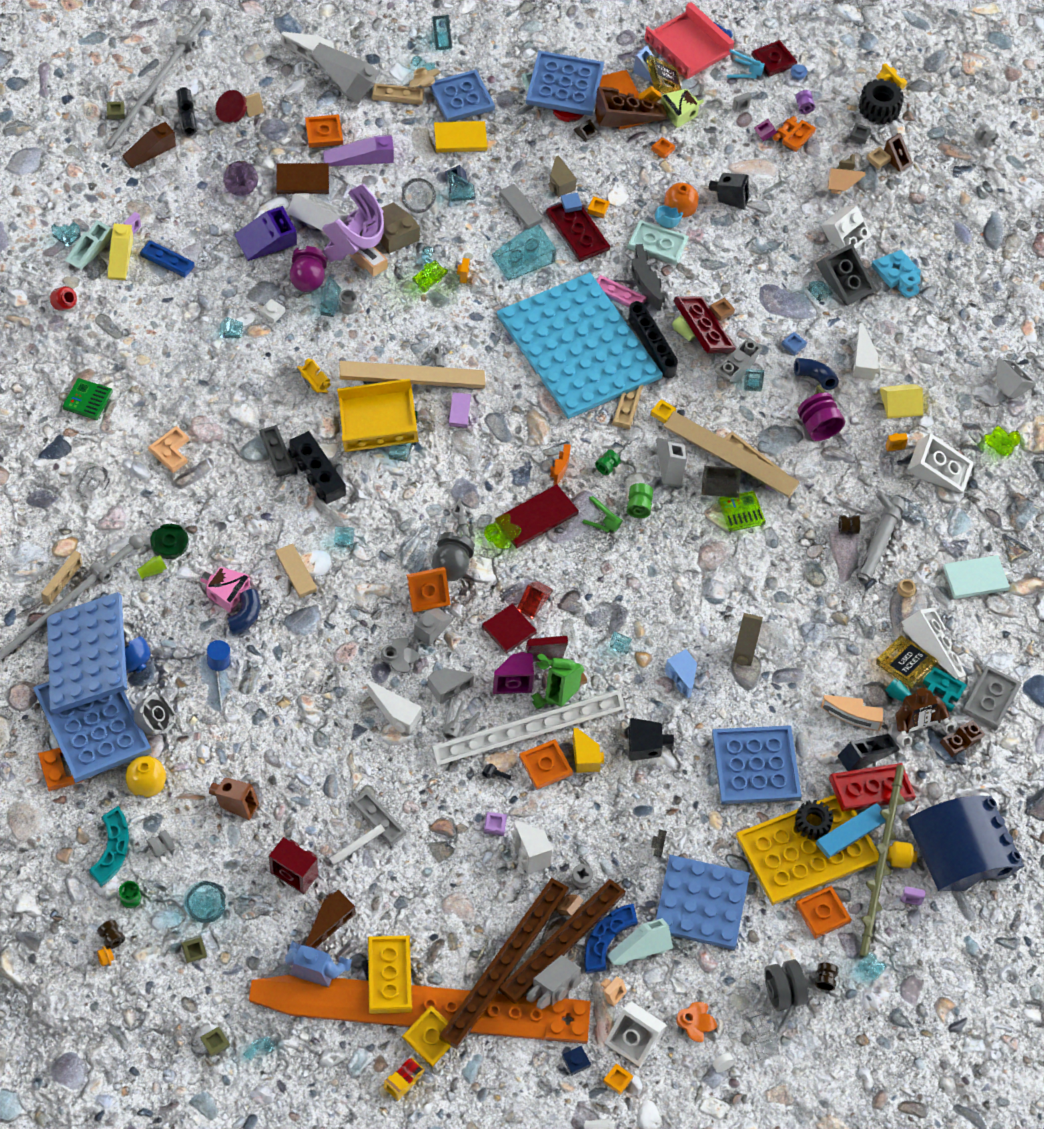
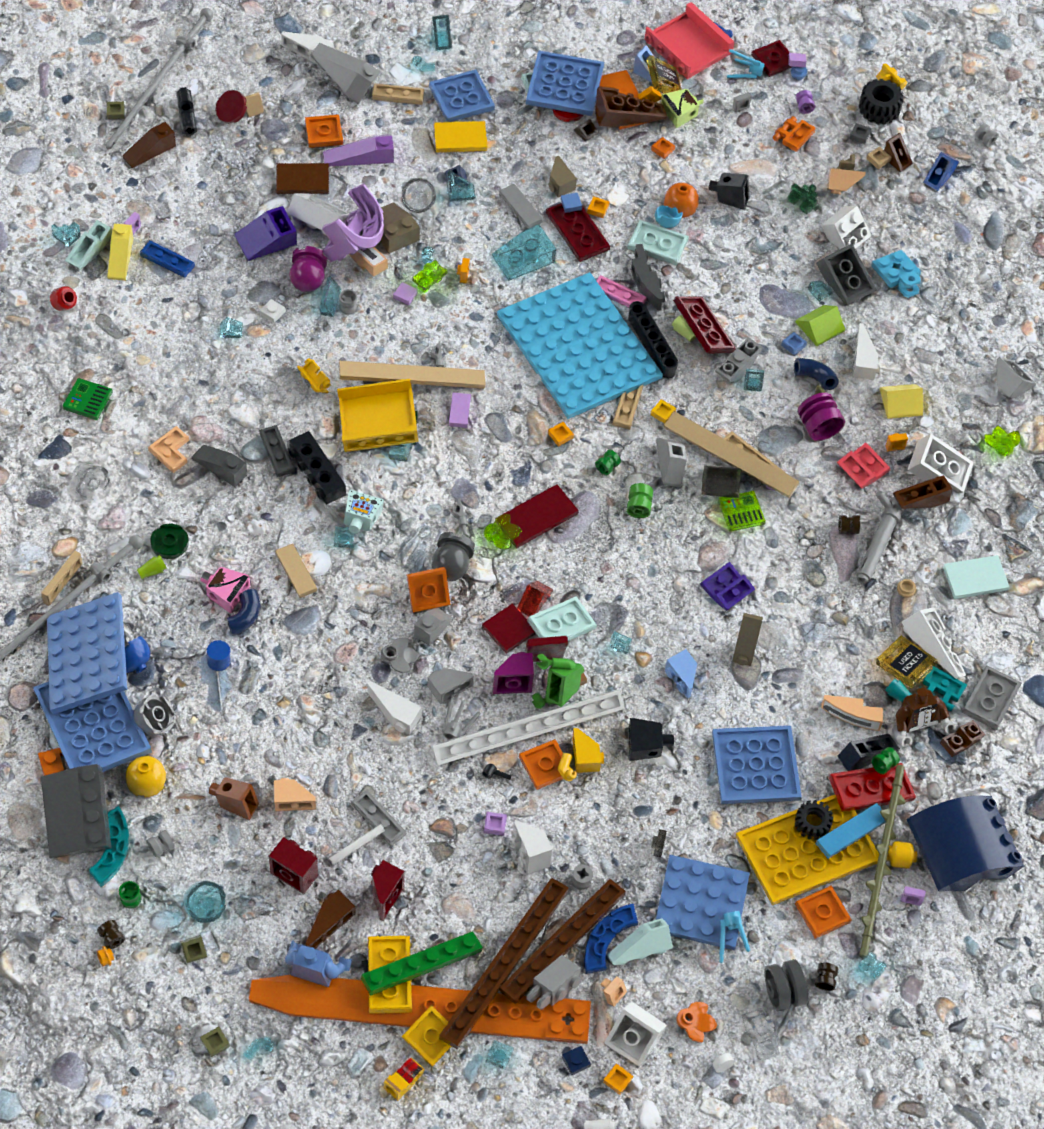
(76, 811): none -> dark grey slope
(222, 464): none -> dark grey slope
(240, 178): clear purple tile -> none
(292, 796): none -> light nougat slope
(362, 511): none -> light aqua torso
(386, 886): none -> dark red slope
(405, 293): none -> lavender tile
(421, 963): none -> green plate
(423, 77): tan plate -> none
(499, 1054): none -> clear light blue plate
(560, 433): none -> light orange plate
(560, 464): orange slope -> none
(563, 619): none -> light aqua tile
(564, 769): none -> yellow arm
(569, 905): medium nougat plate -> none
(611, 521): bright green plant -> none
(722, 309): medium nougat plate -> none
(727, 586): none -> dark purple slope
(732, 921): none -> medium azure plant
(765, 130): magenta plate -> none
(797, 60): none -> lavender tile
(805, 194): none -> clear green hips
(821, 324): none -> lime slope
(864, 465): none -> coral slope
(885, 761): none -> green wheel
(925, 494): none -> reddish brown slope
(941, 171): none -> blue slope

